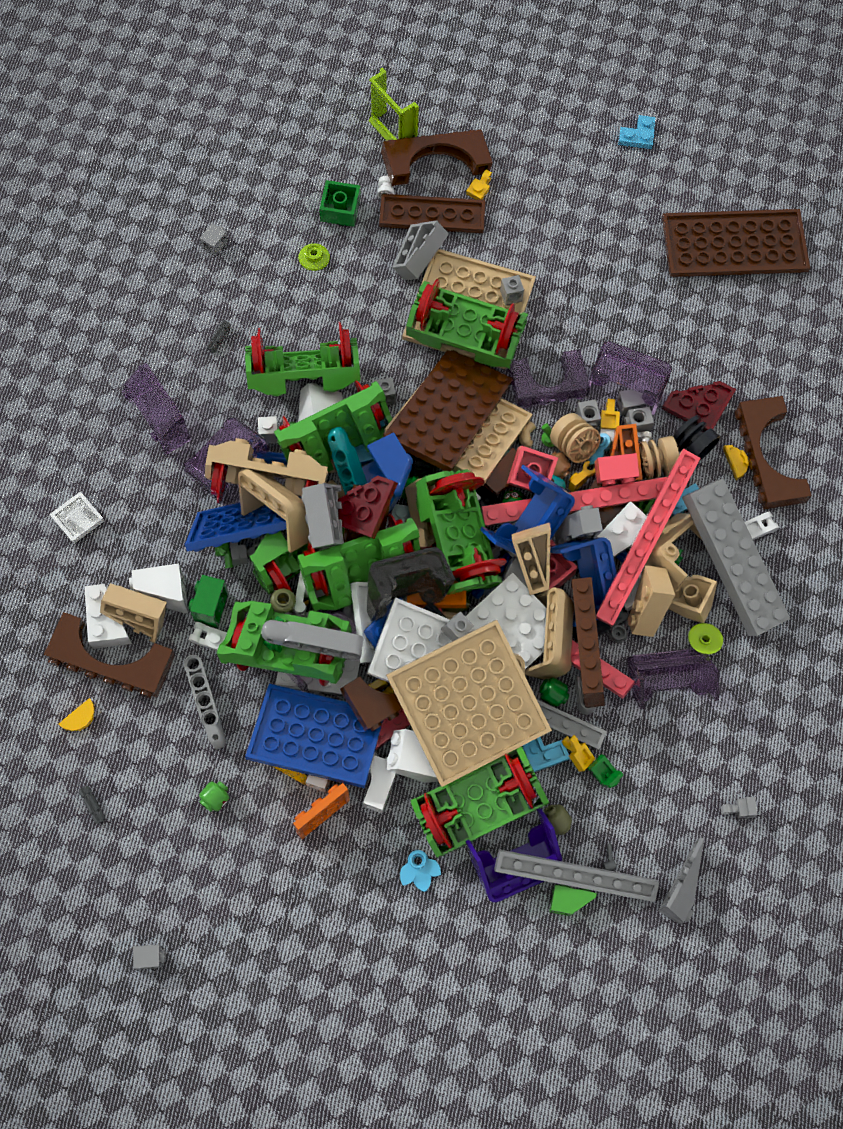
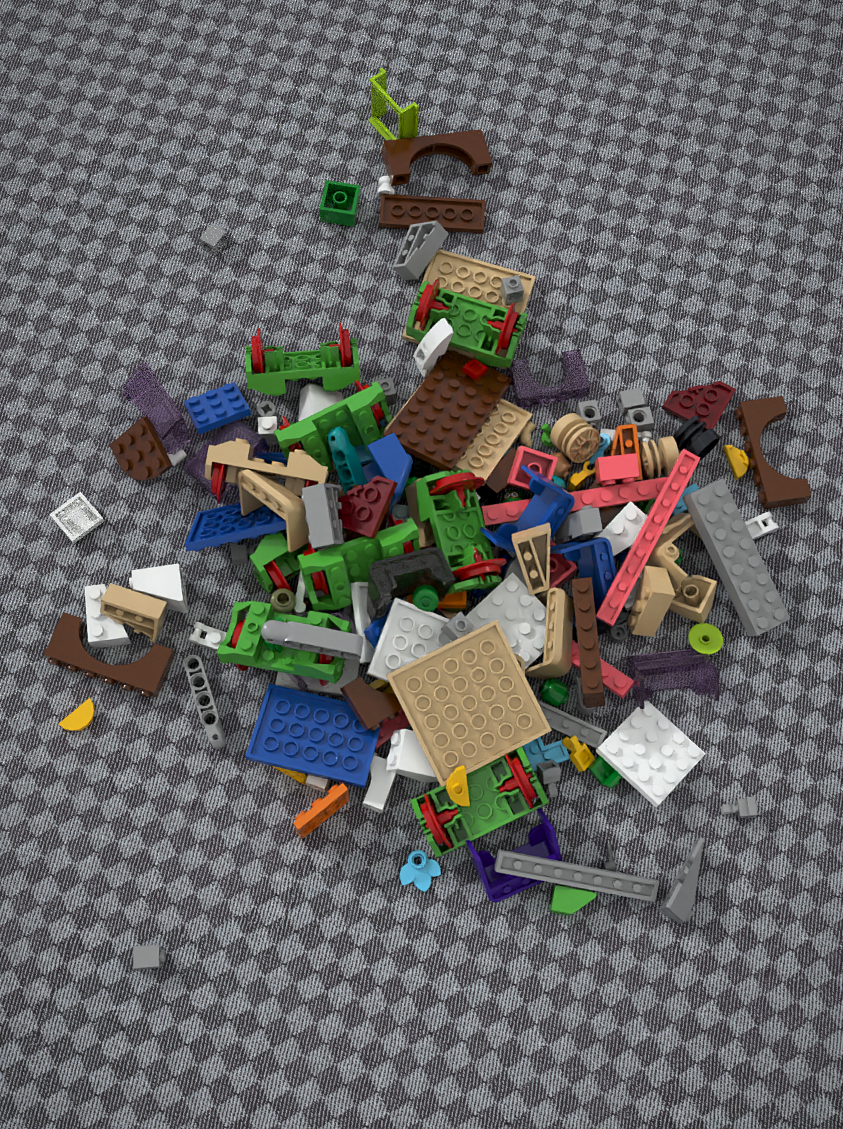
(92, 804): dark grey axle -> none
(141, 451): none -> reddish brown plate
(178, 457): none -> white arm
(209, 601): green brick -> none
(214, 796): bright green head -> none
(217, 408): none -> blue plate
(218, 336): dark grey axle -> none
(224, 550): bright green plate -> none
(266, 405): none -> light grey wheel
(314, 262): lime piece -> none
(425, 598): none -> green head
(432, 346): none -> white slope
(457, 786): none -> yellow plate
(475, 369): none -> red tile
(479, 188): yellow plate -> none
(549, 773): none -> light grey piece
(558, 818): olive head -> none
(609, 417): yellow plate -> none
(632, 371): clear purple windscreen -> none
(640, 137): medium azure plate -> none
(650, 753): none -> white plate
(735, 242): reddish brown plate -> none

